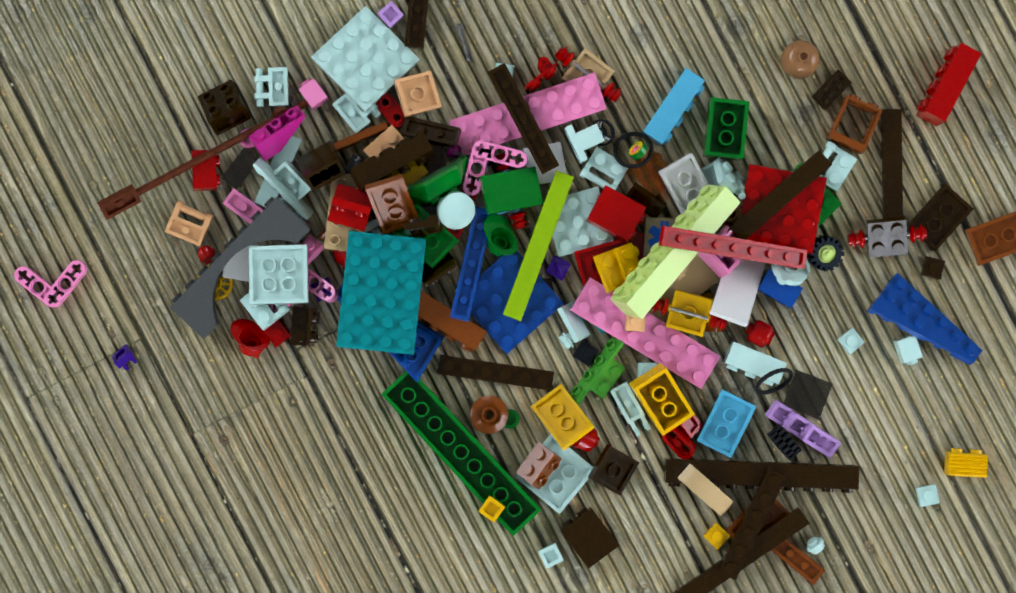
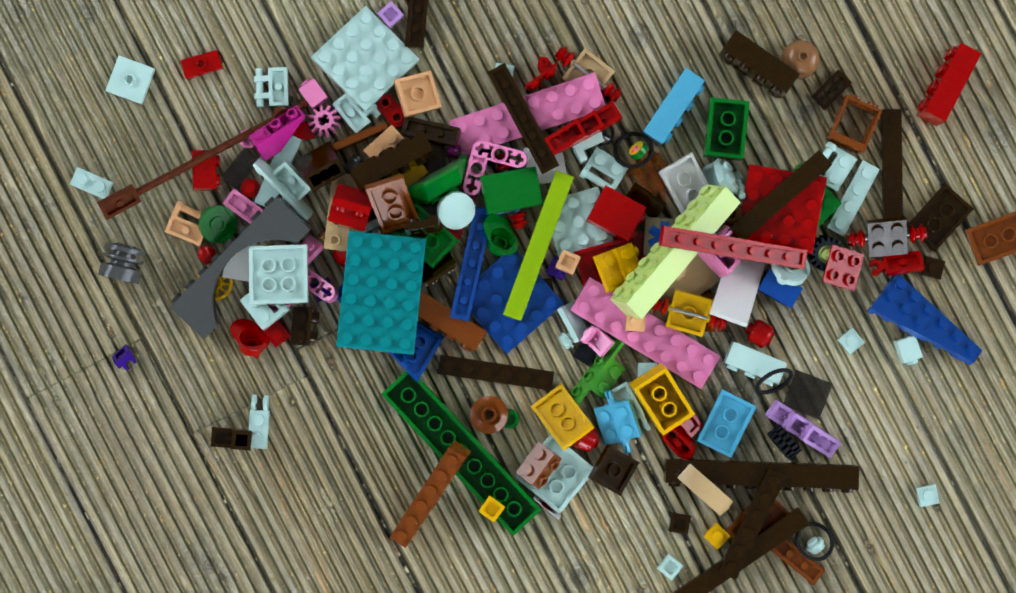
(49, 289): bright pink beam -> none
(91, 183): none -> light aqua plate
(122, 263): none -> dark grey wheel
(130, 80): none -> light aqua plate
(201, 64): none -> red plate
(217, 224): none -> green tile
(223, 107): dark brown bracket -> none
(231, 438): none -> dark brown brick
(250, 188): none -> red plate
(259, 423): none -> light aqua hinge
(304, 132): none -> red tile
(327, 126): none -> bright pink gear
(430, 494): none -> dark orange brick
(459, 27): flat silver hinge -> none
(547, 507): none -> white sticker
(550, 555): light aqua plate -> none
(568, 262): none -> light nougat plate
(583, 128): none -> red slope
(588, 536): dark brown brick -> none
(597, 340): none -> bright pink bracket
(617, 421): none -> medium azure plate
(670, 566): none -> light aqua tile
(679, 523): none -> dark brown tile
(758, 64): none -> dark brown brick
(808, 556): none -> black tyre
(843, 267): none -> hinge
(853, 198): none -> light aqua plate
(898, 264): none -> red plate
(966, 464): yellow brick -> none

